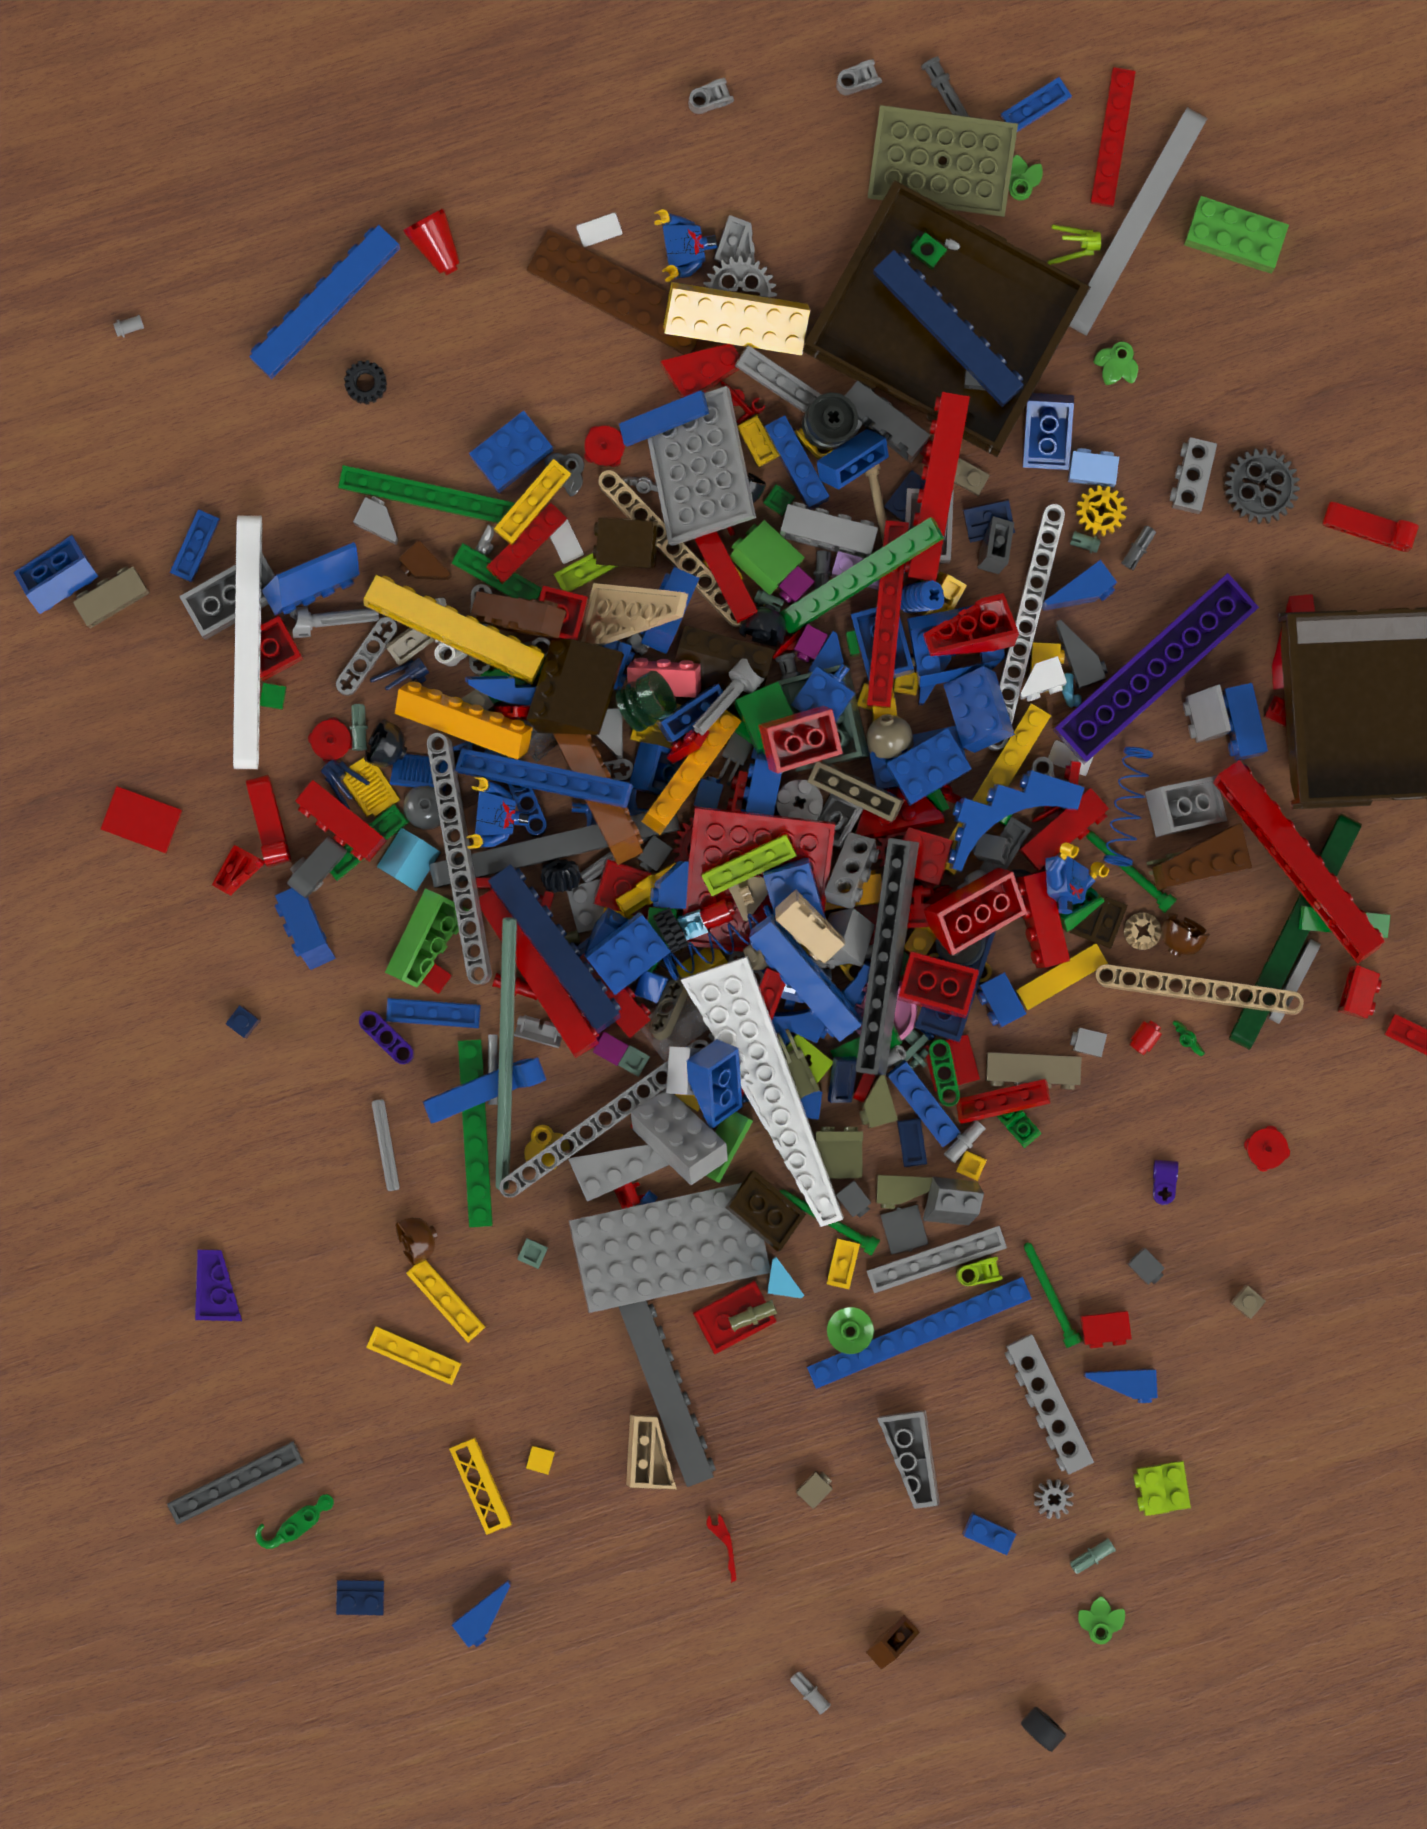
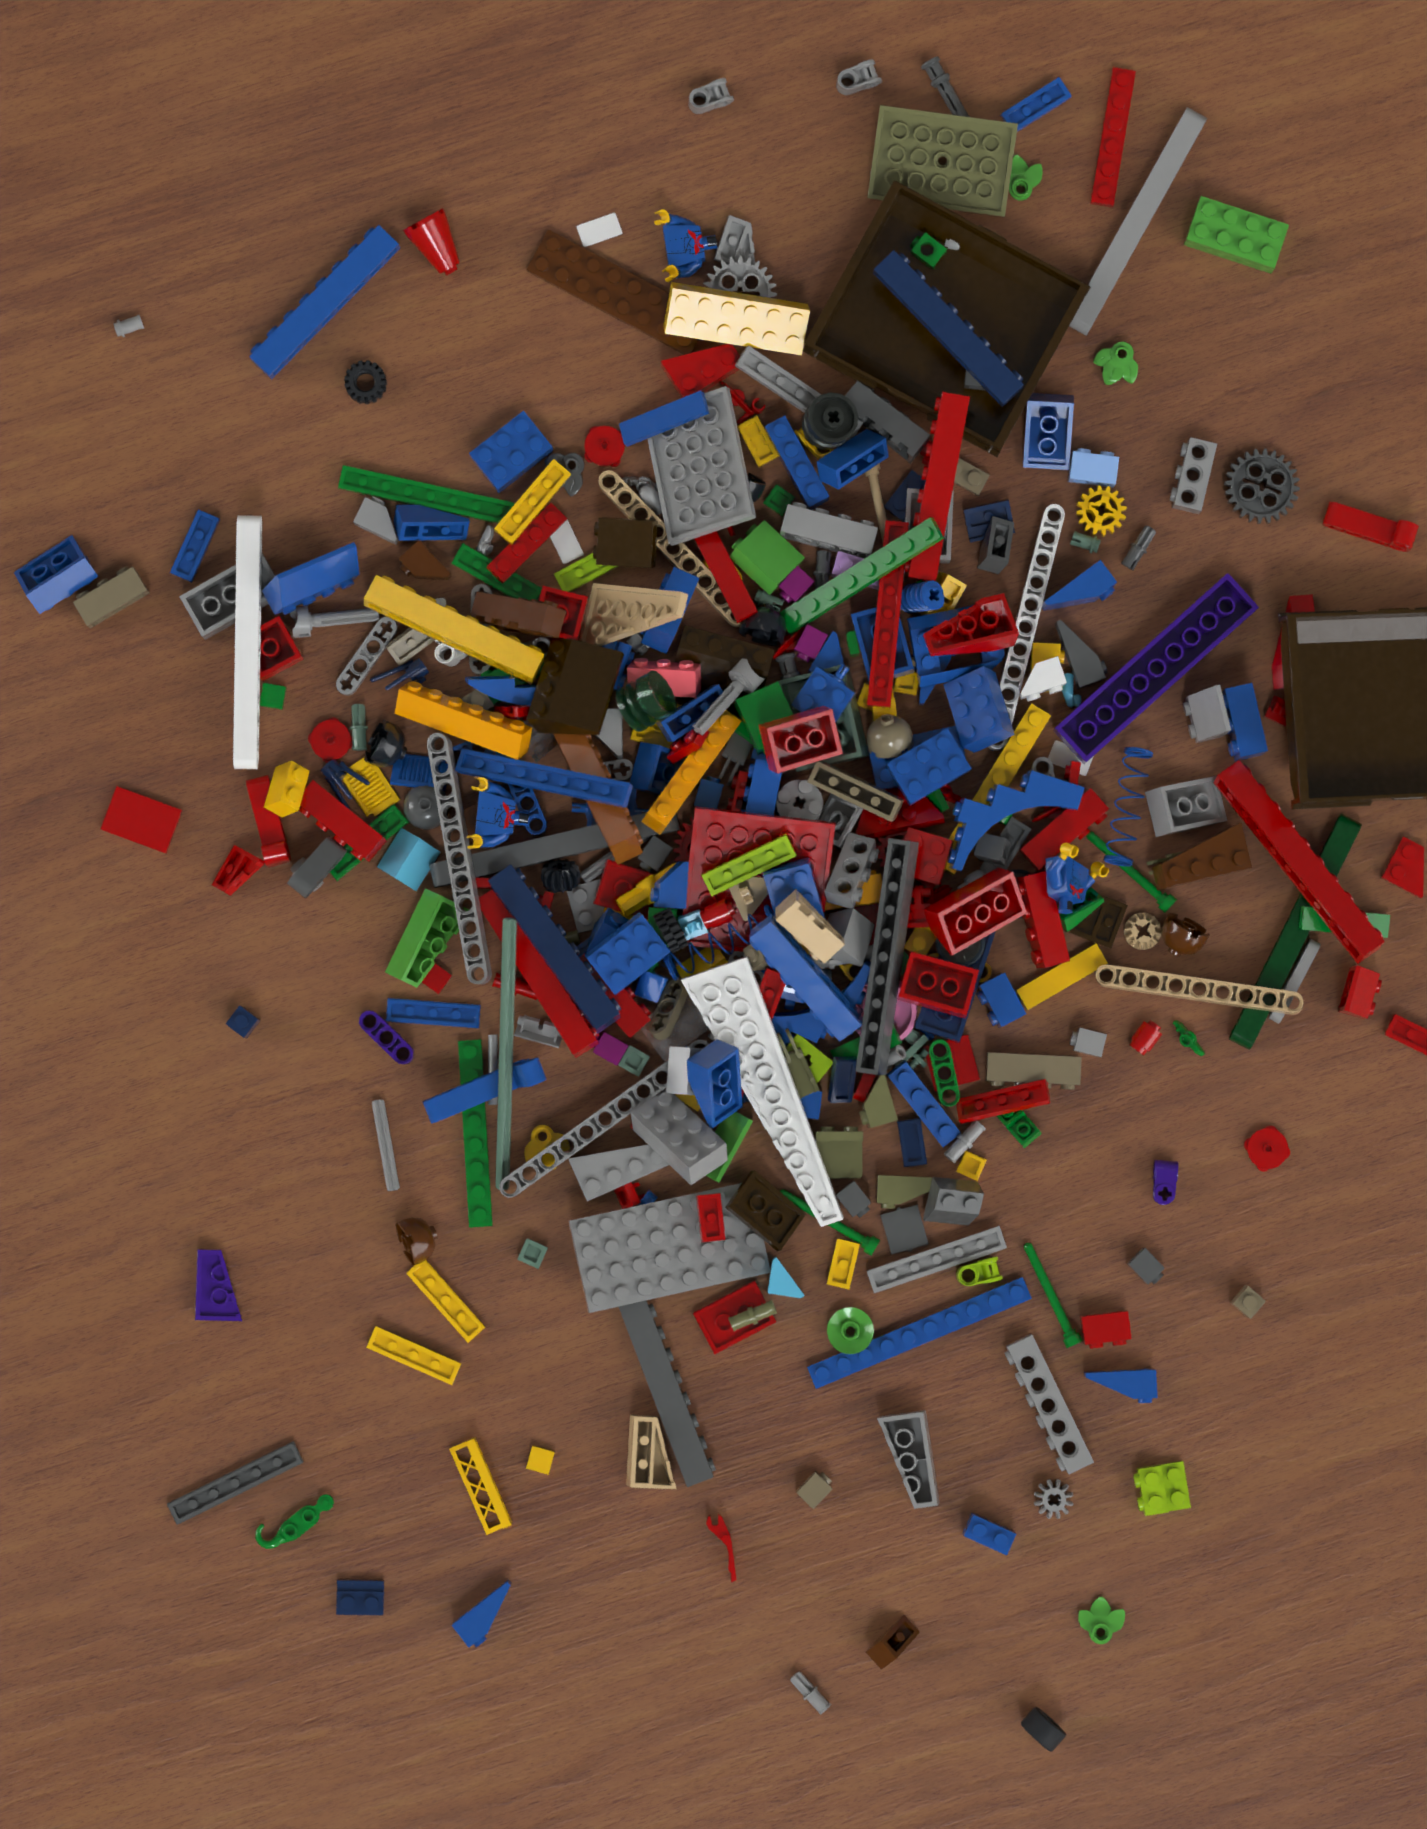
(286, 789): none -> yellow brick
(304, 928): blue wedge -> none
(426, 523): none -> blue slope
(650, 497): none -> light grey cylinder
(710, 1217): none -> red plate
(1089, 240): lime plant -> none
(1092, 1556): sand green axle -> none
(1407, 867): none -> red wing

